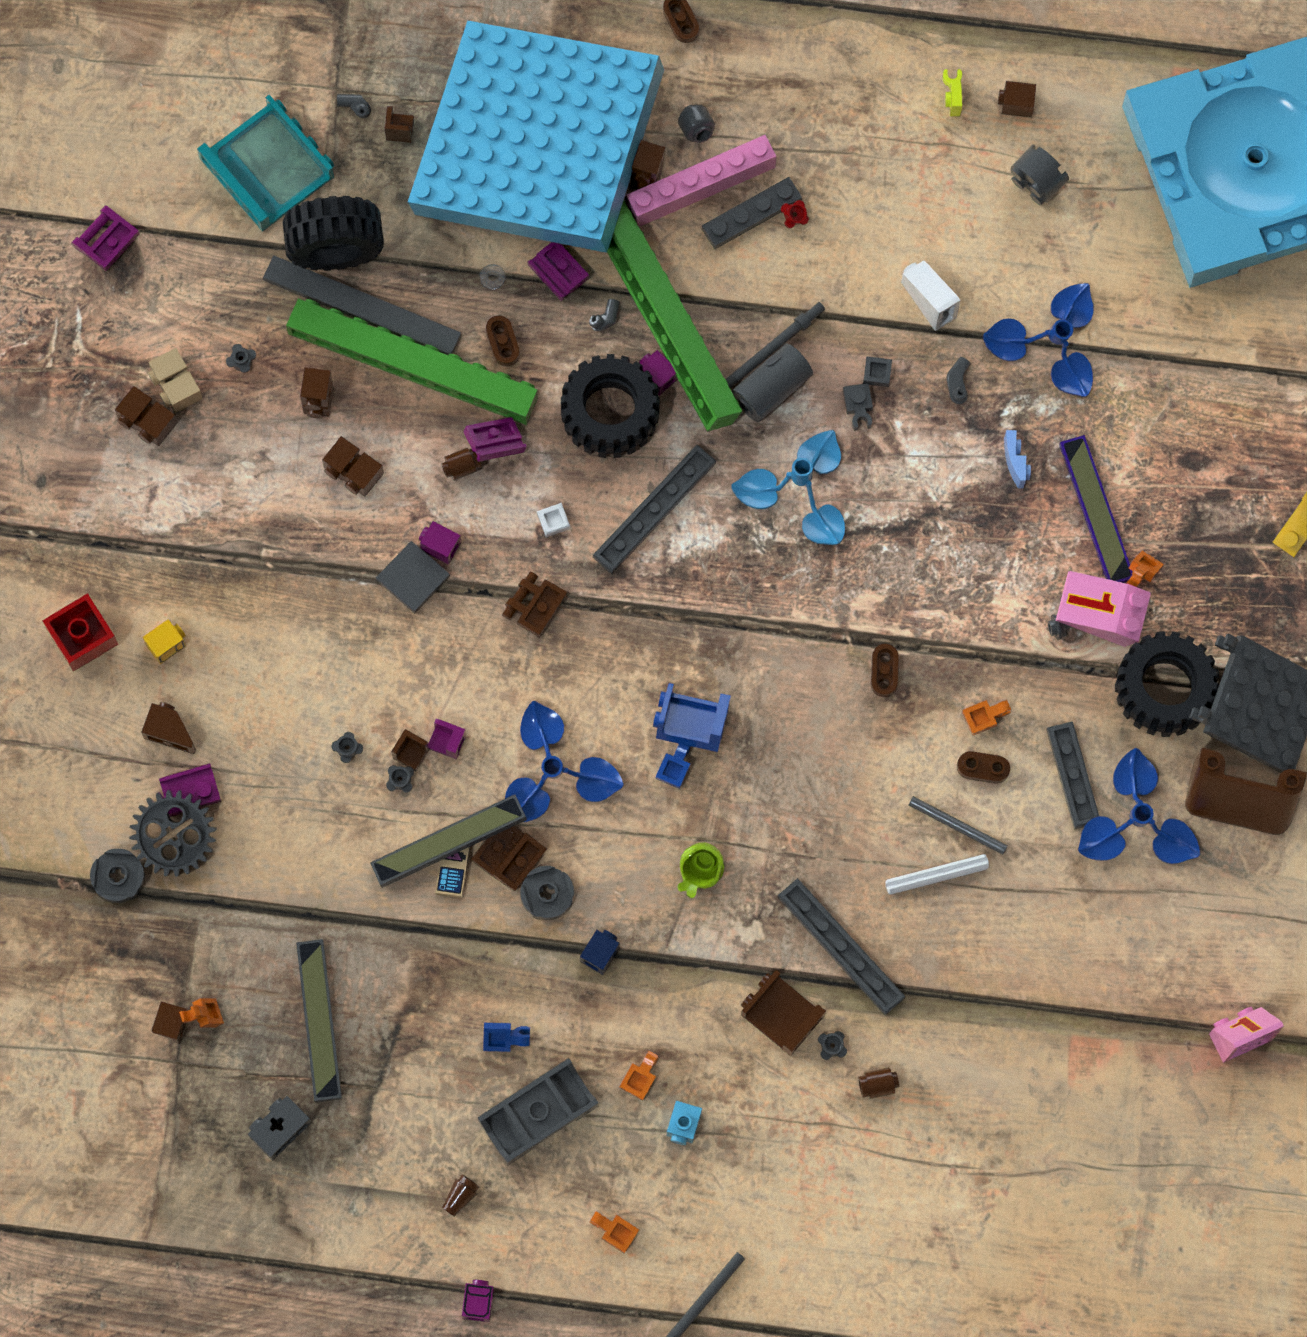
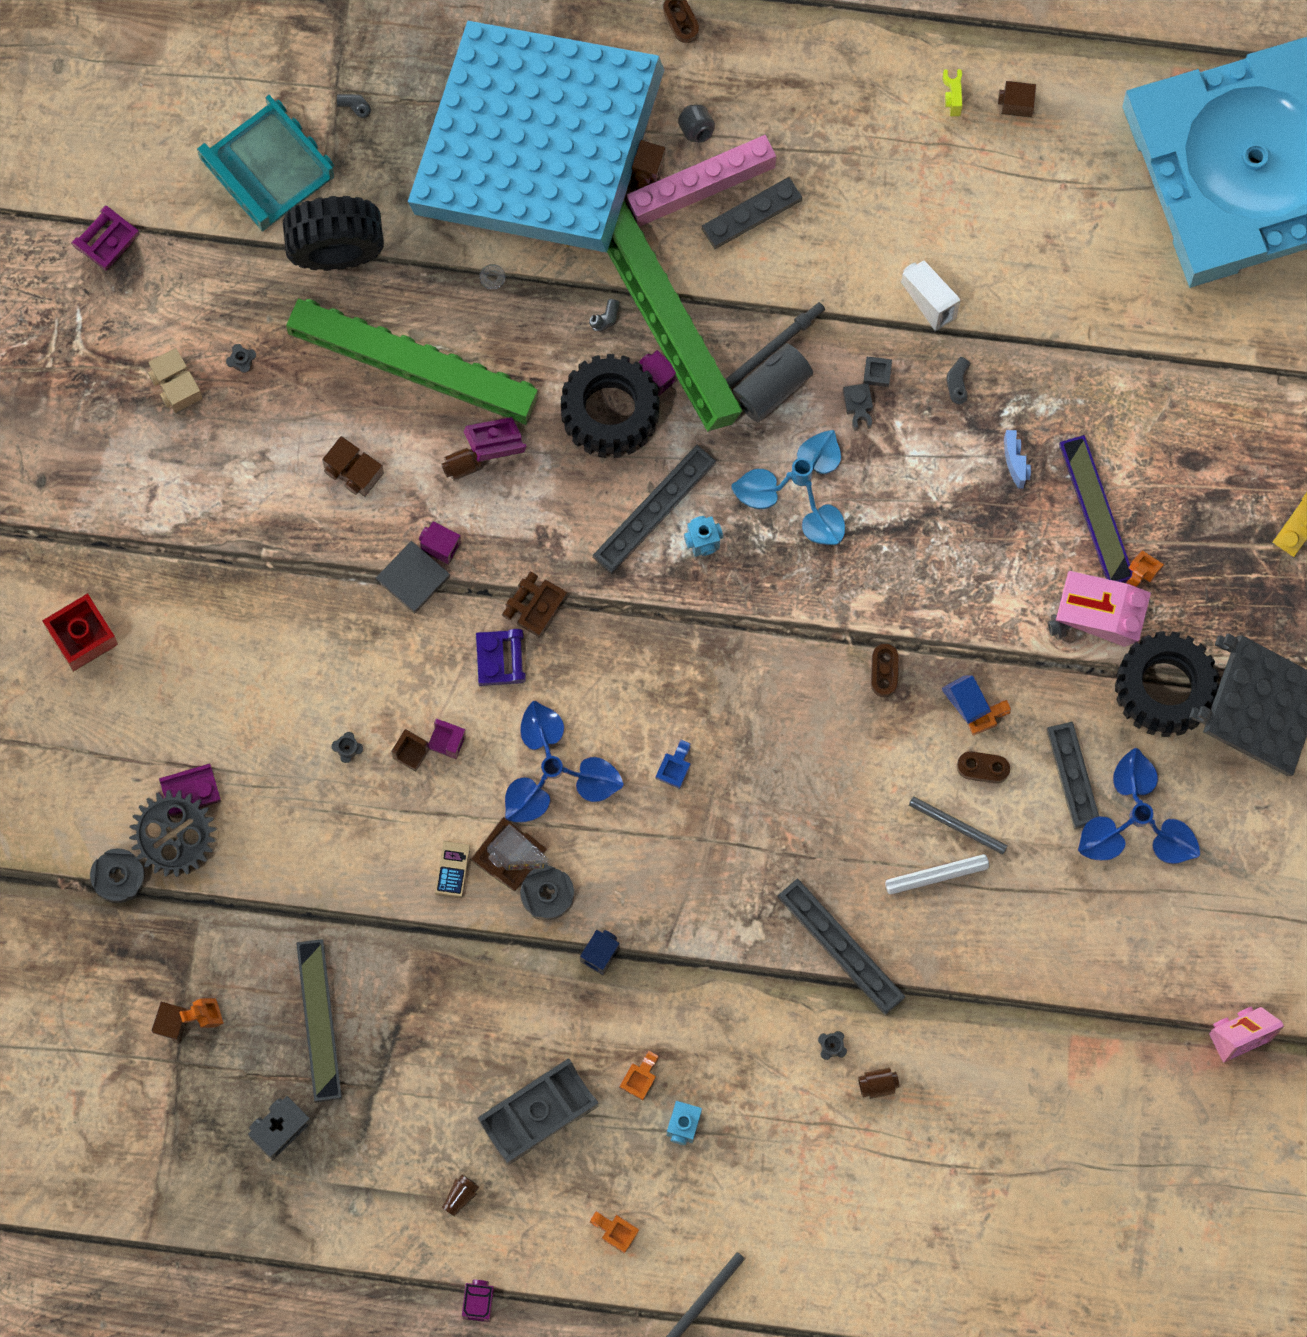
(151, 420): reddish brown piece -> none
(165, 641): yellow brick -> none
(166, 728): reddish brown slope -> none
(316, 392): reddish brown piece -> none
(360, 305): dark grey tile -> none
(395, 772): dark grey plate -> none
(398, 126): reddish brown panel -> none
(448, 841): tile -> none
(491, 657): none -> dark purple plate
(500, 1037): blue plate -> none
(502, 342): reddish brown plate -> none
(515, 852): none -> clear slope
(553, 520): white tile -> none
(558, 270): magenta plate -> none
(691, 720): blue panel -> none
(700, 868): lime hat -> none
(703, 544): none -> medium azure brick
(781, 1013): reddish brown panel -> none
(799, 208): red plate -> none
(967, 698): none -> blue slope
(1039, 174): dark grey brick -> none
(1074, 310): blue plant -> none
(1240, 800): reddish brown windscreen -> none

